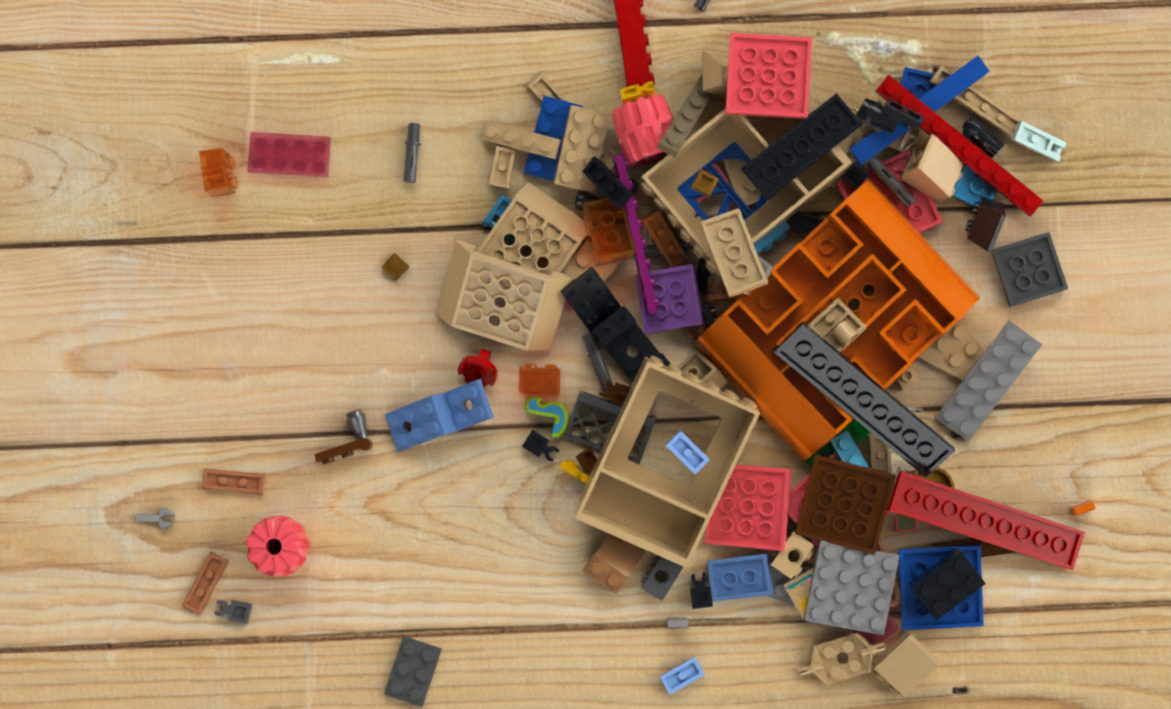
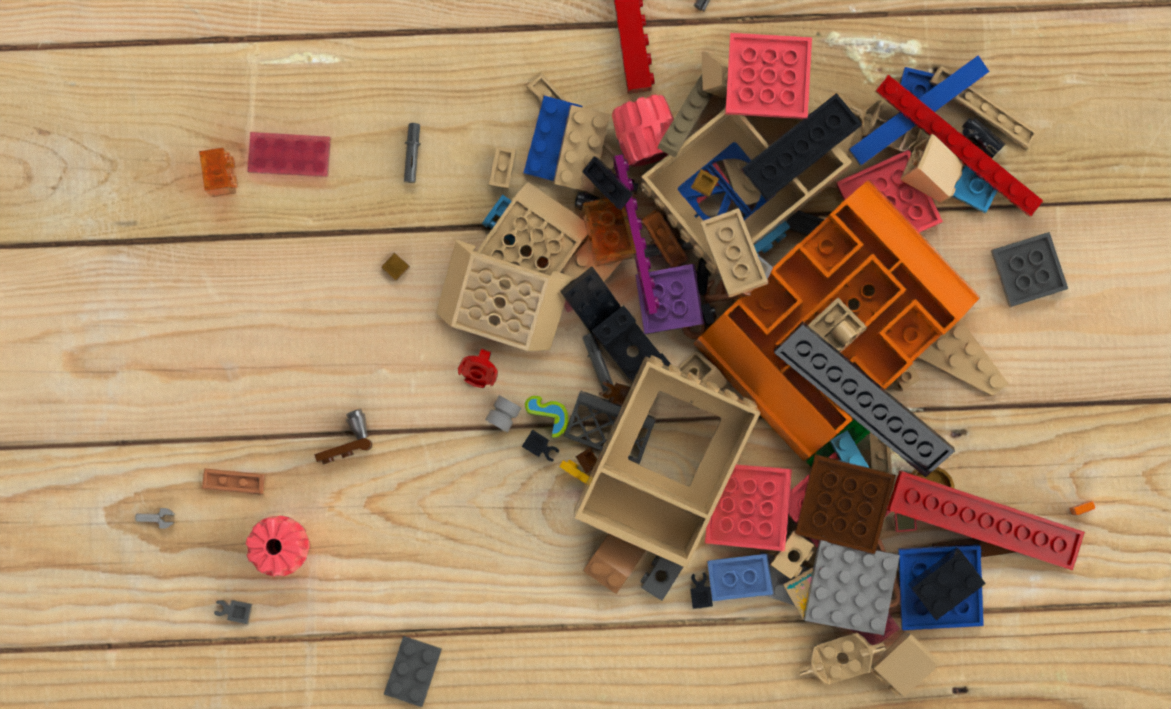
(205, 583): nougat tile -> none
(439, 415): medium blue bracket -> none
(503, 413): none -> light grey wheel
(520, 139): tan plate -> none
(540, 380): clear orange brick -> none
(634, 92): yellow plate -> none
(677, 622): light grey tile -> none
(682, 675): light blue plate -> none
(687, 451): light blue plate -> none
(856, 175): black plate -> none
(888, 117): black plate -> none
(891, 182): dark grey axle -> none
(985, 223): black slope -> none
(988, 380): light grey plate -> none
(1038, 141): light aqua plate -> none

